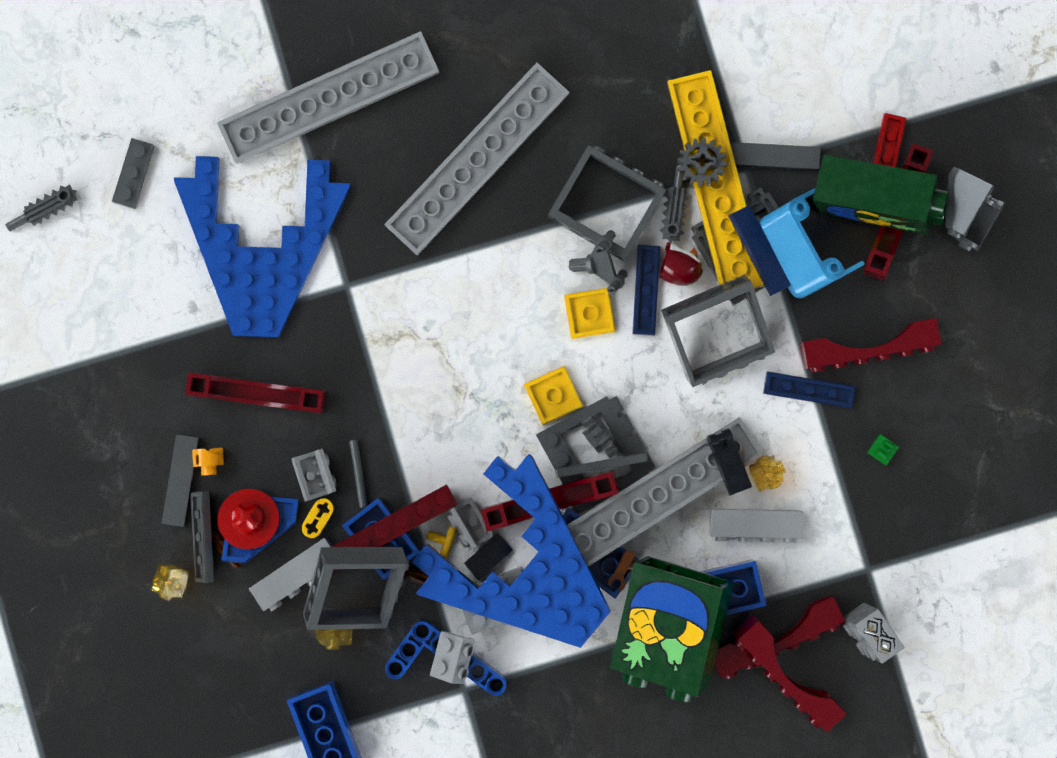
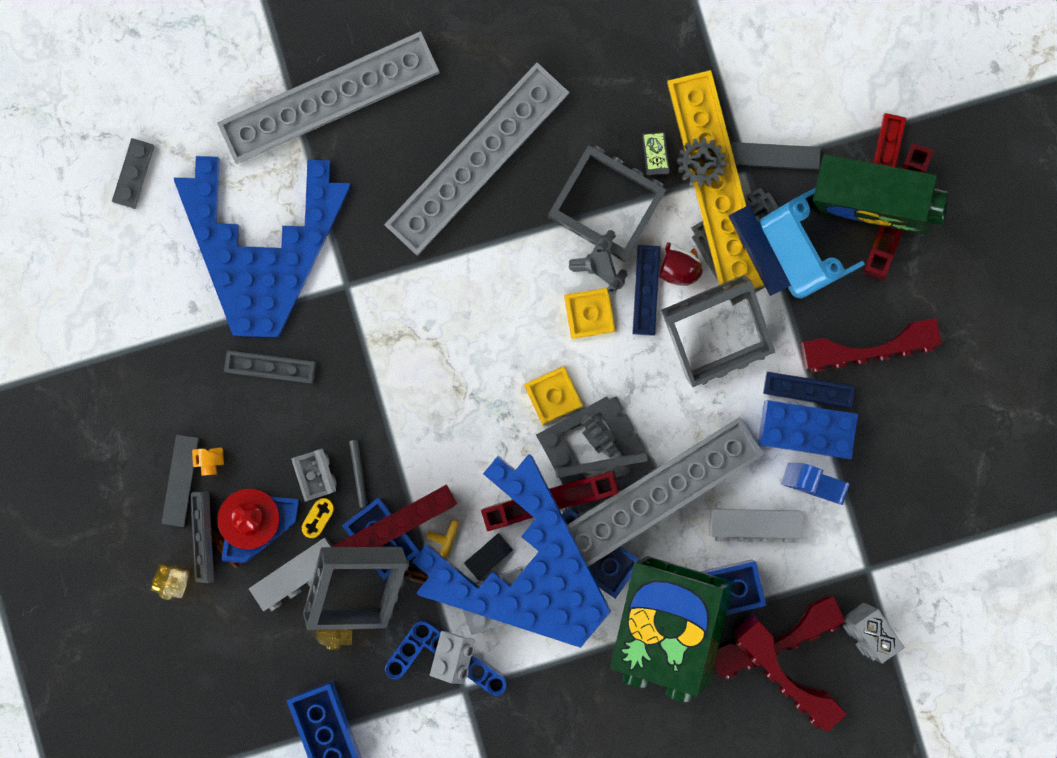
(43, 208): dark grey piece -> none
(255, 393): dark red arch -> none
(270, 367): none -> dark grey tile
(469, 524): light grey bracket -> none
(625, 564): reddish brown plate -> none
(655, 153): none -> tile
(675, 206): dark grey piece -> none
(729, 462): black plate -> none
(767, 472): clear yellow brick -> none
(807, 429): none -> blue brick
(813, 482): none -> blue beam
(882, 449): green tile -> none
(970, 209): dark grey windscreen -> none

